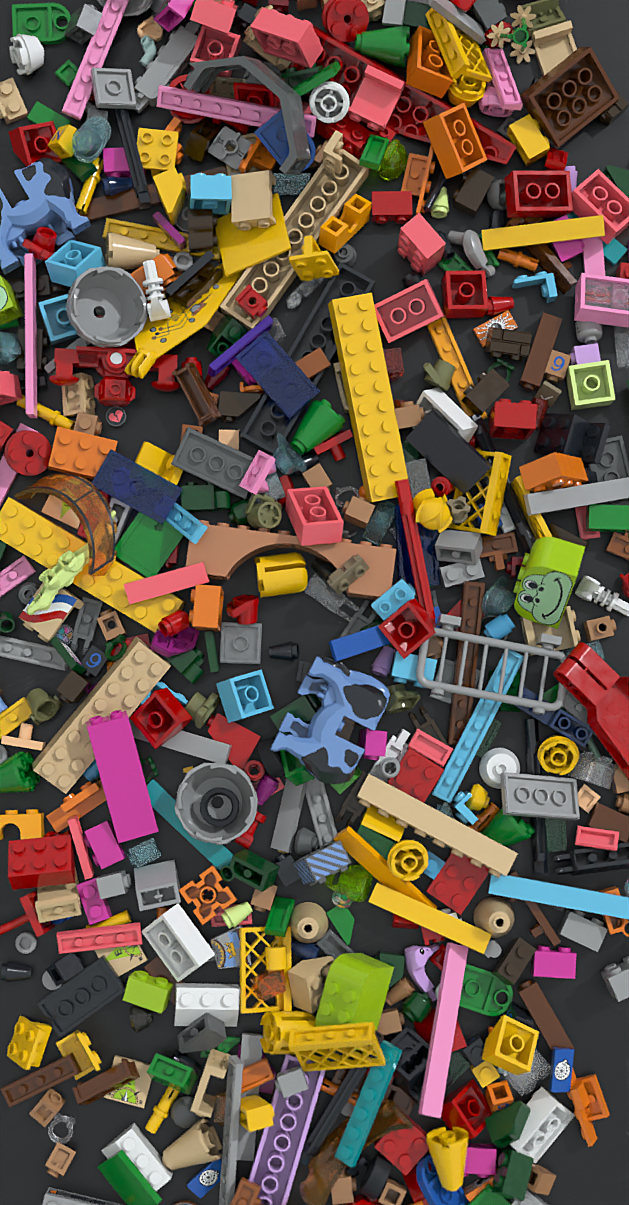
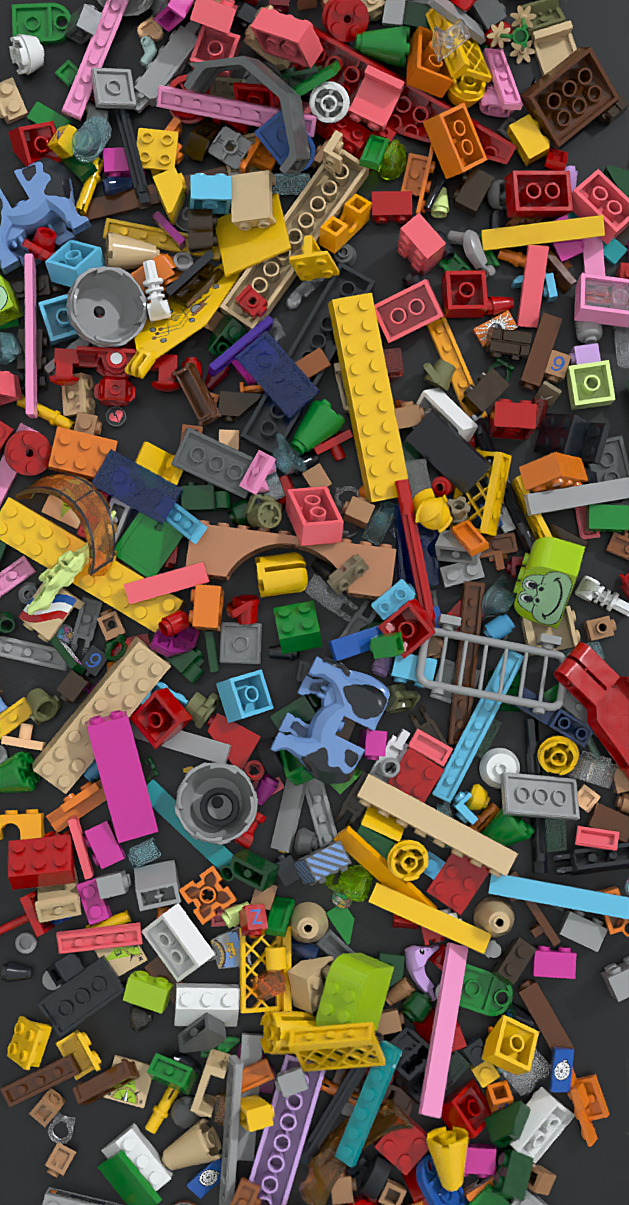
(253, 920): none -> brick
(298, 627): none -> green brick
(387, 645): none -> green brick
(447, 41): none -> clear slope
(469, 538): none -> orange tile
(532, 285): none -> coral tile

